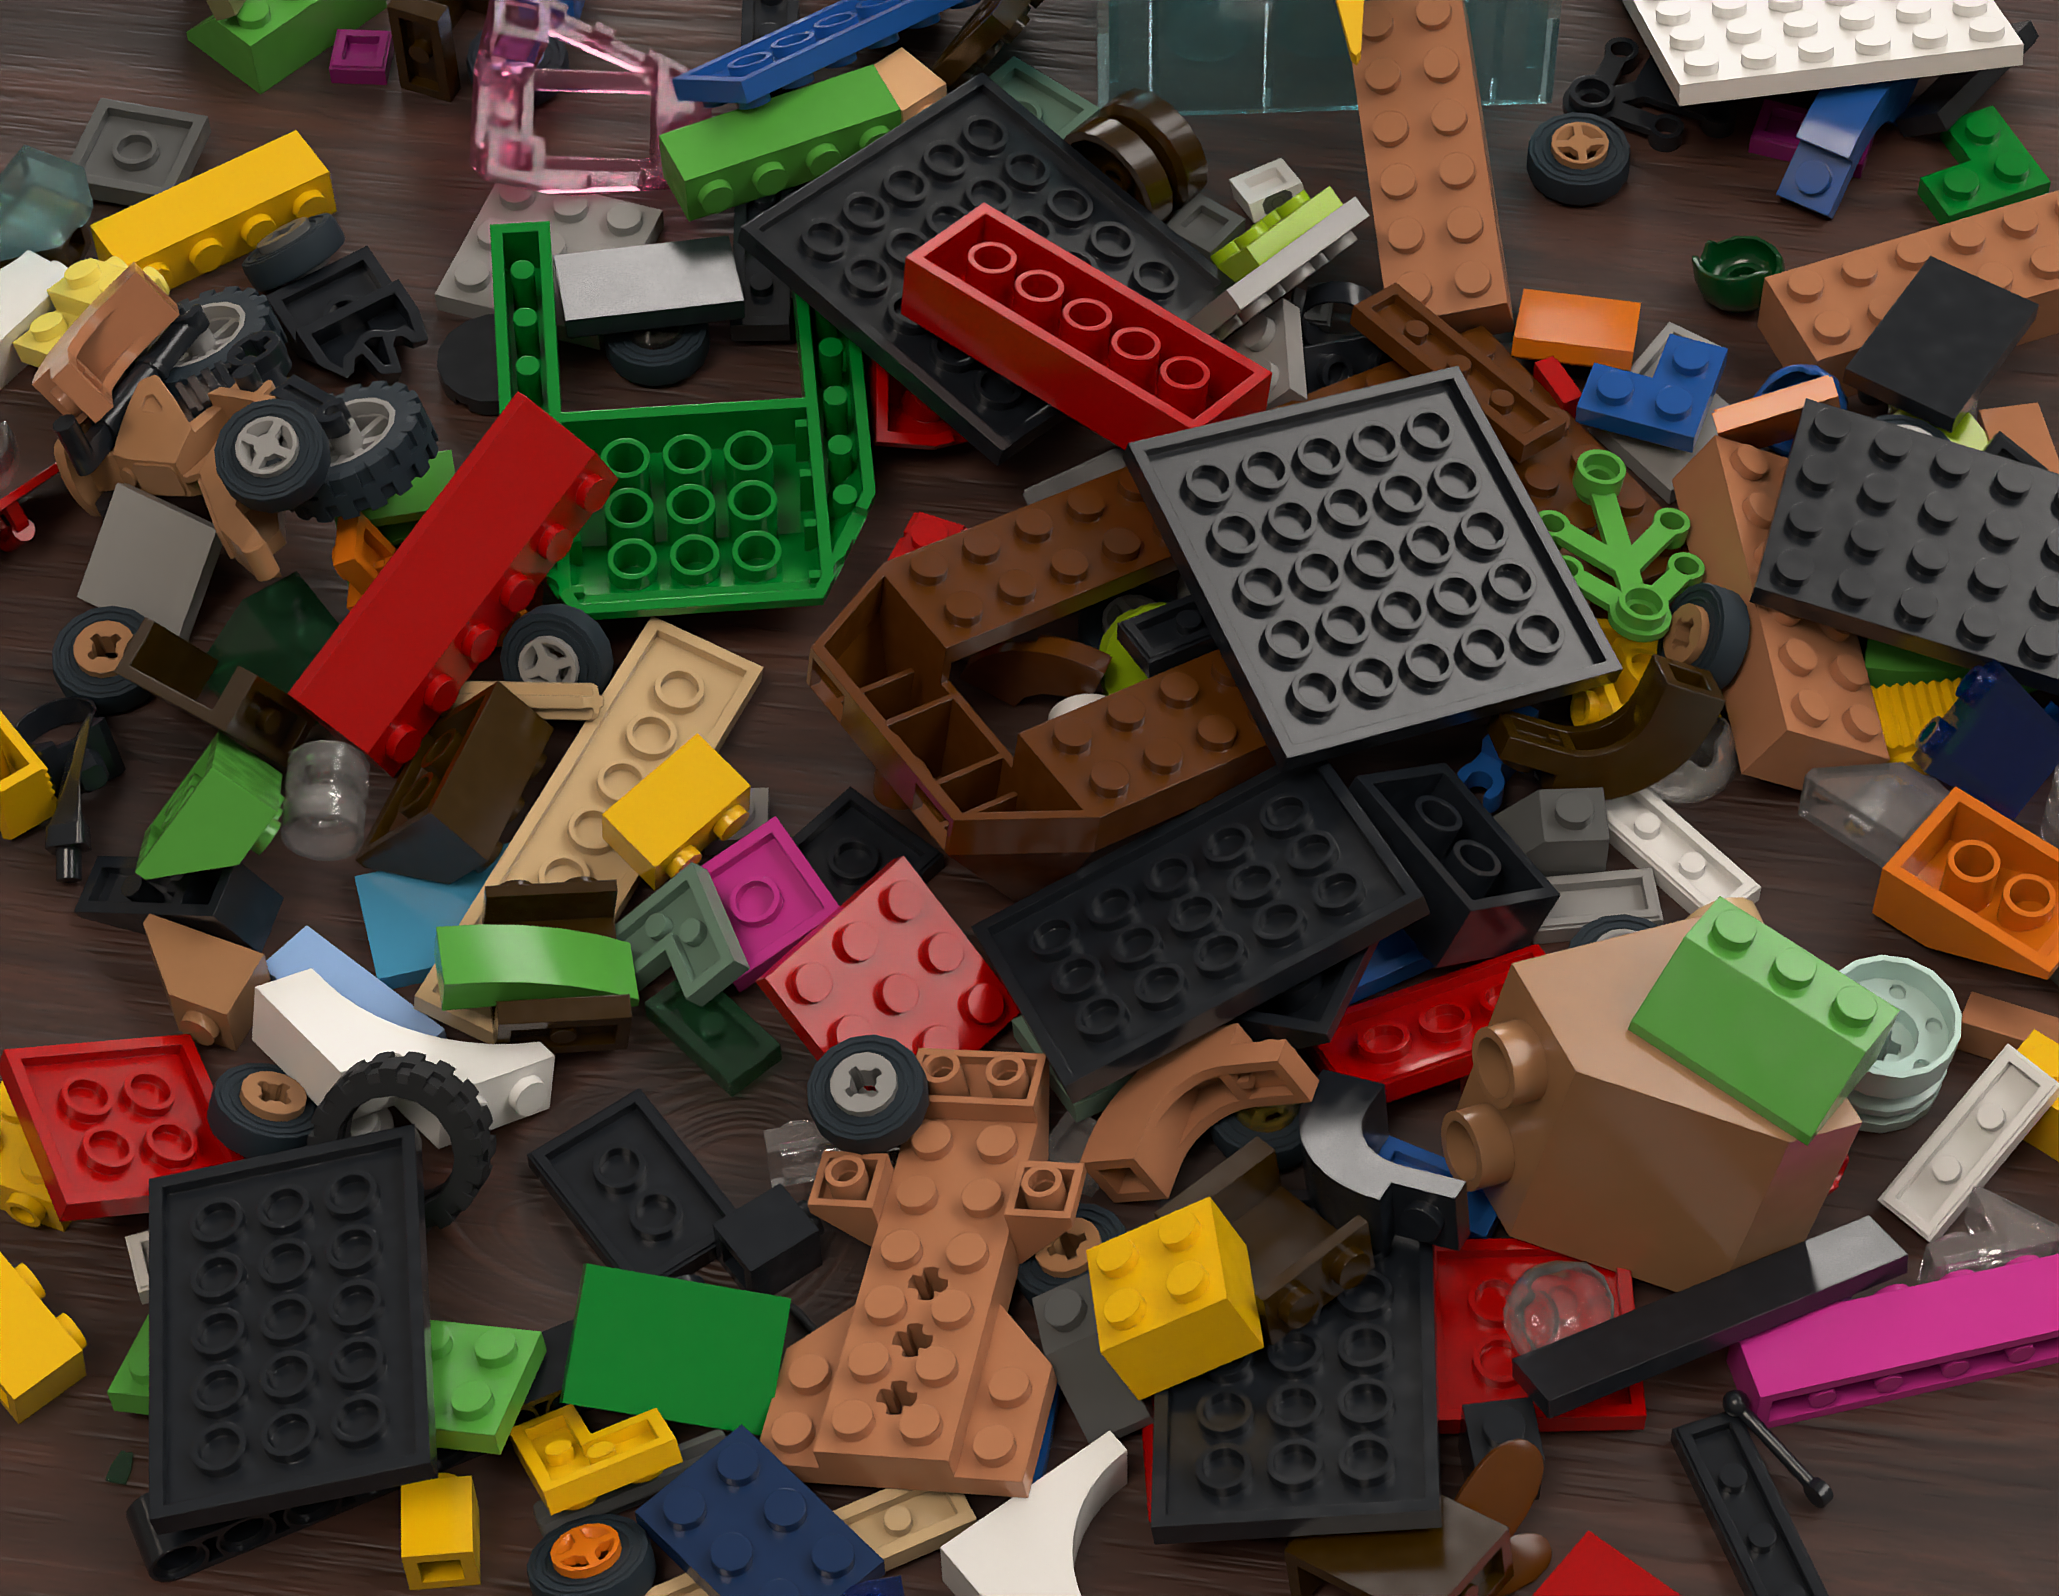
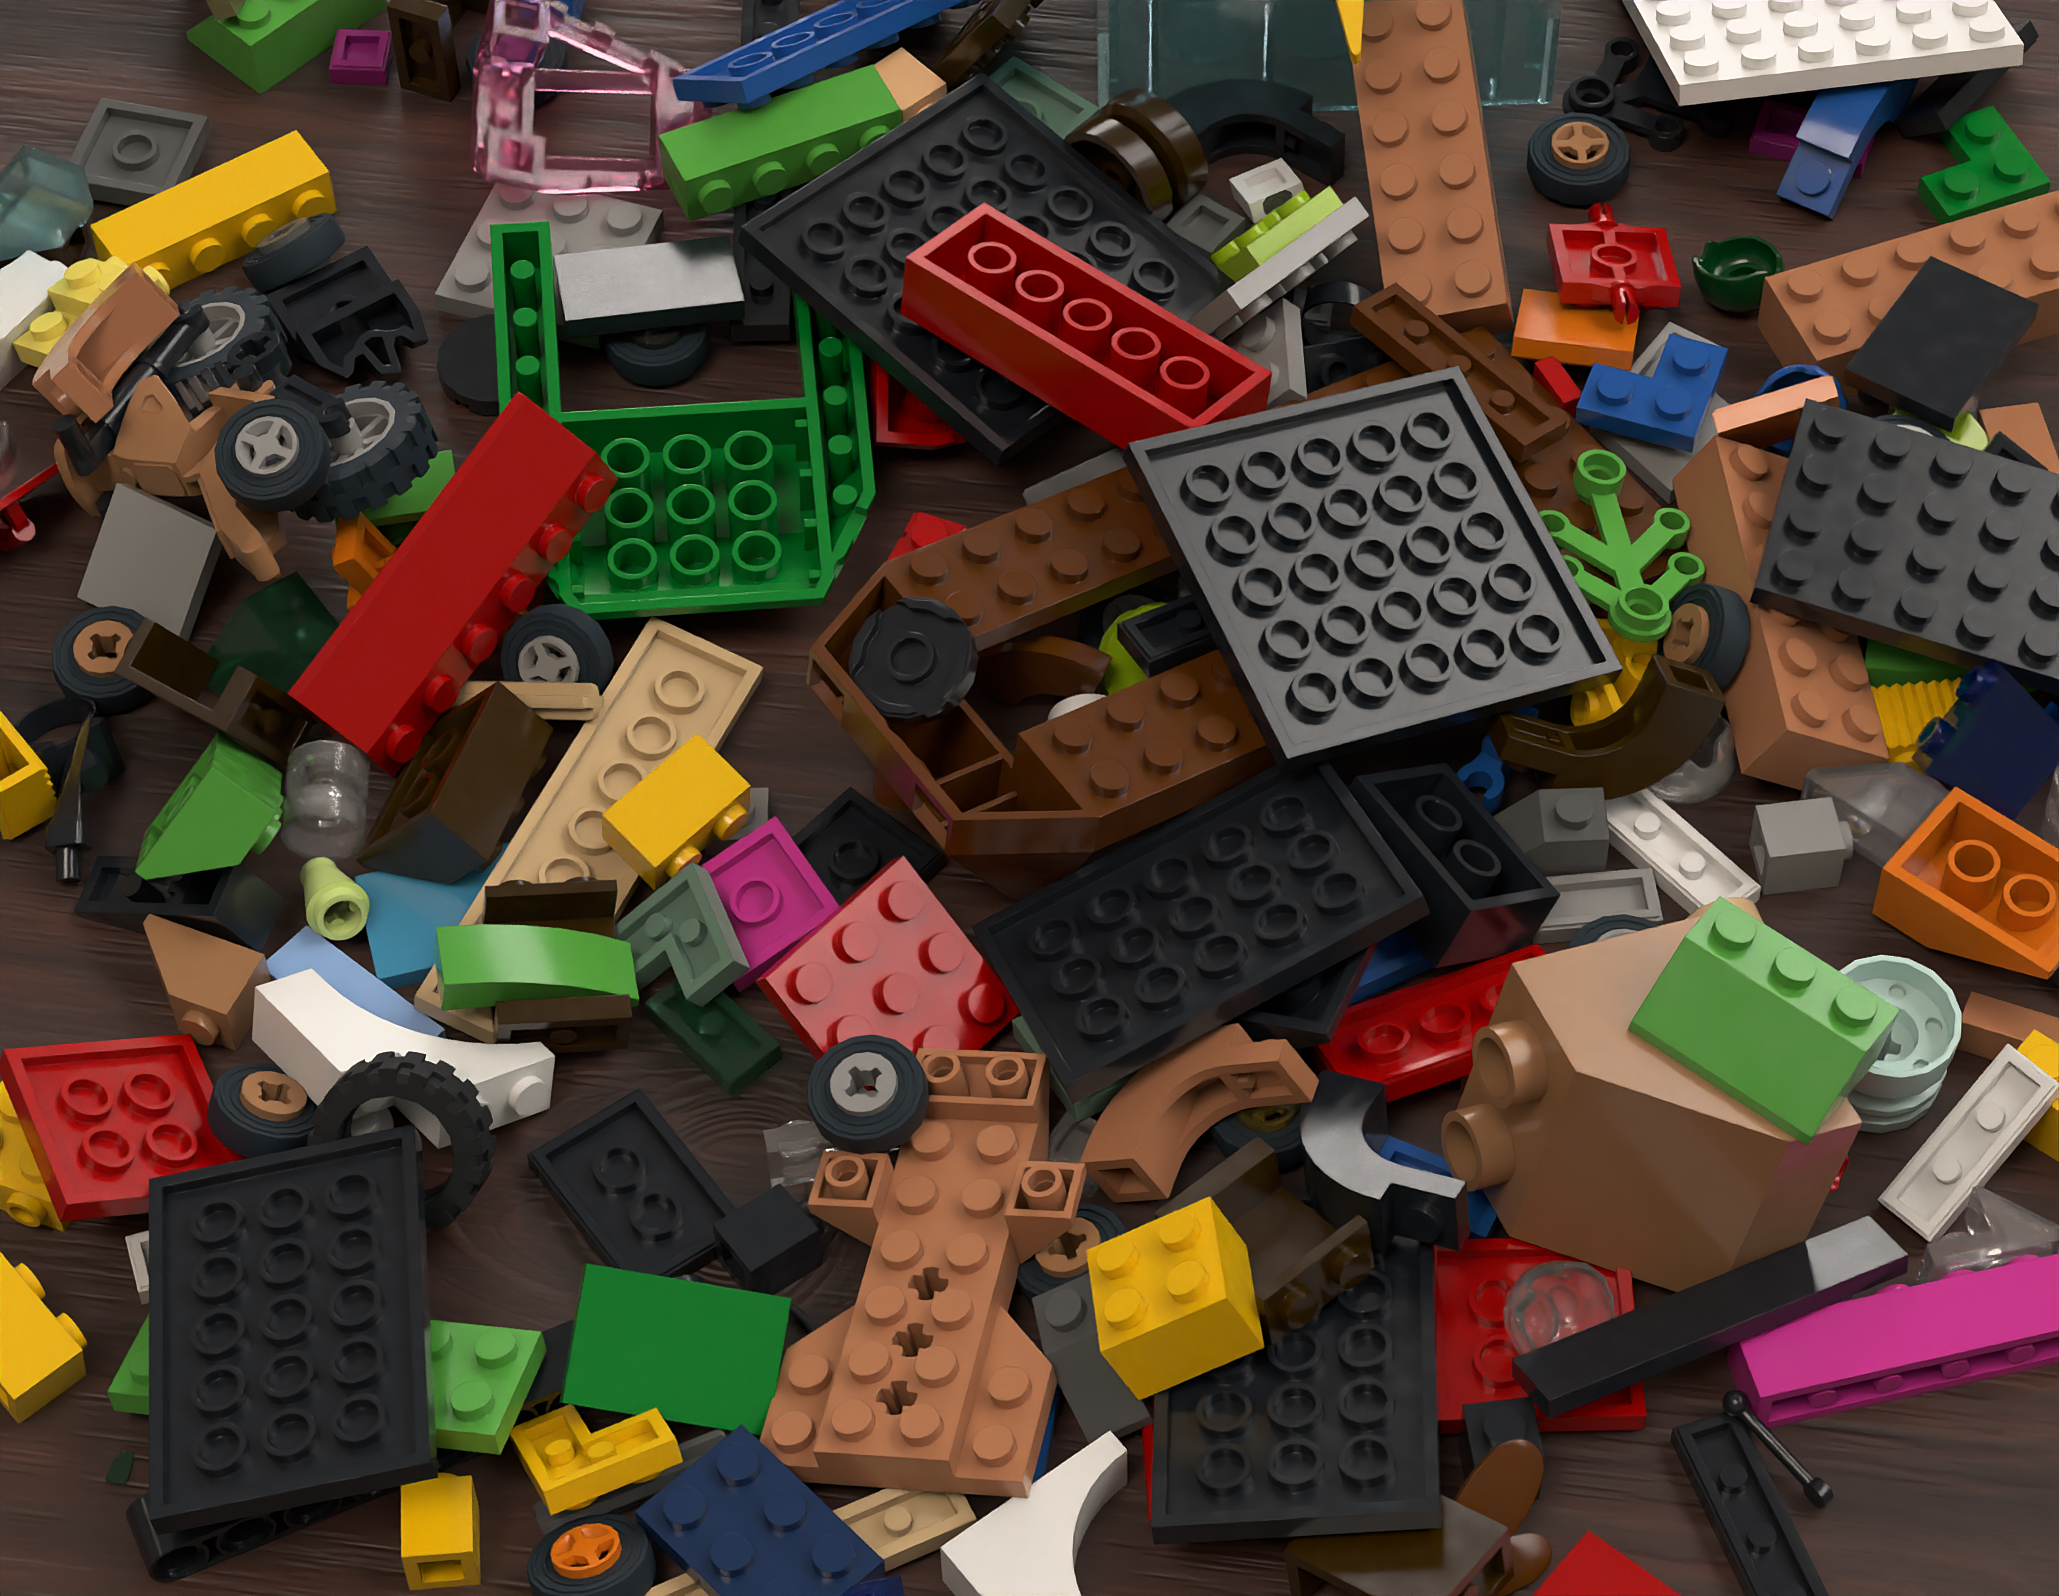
(333, 901): none -> yellowish green cone
(914, 660): none -> black tile
(1262, 120): none -> black arch
(1613, 265): none -> red plate
(1799, 845): none -> light grey brick

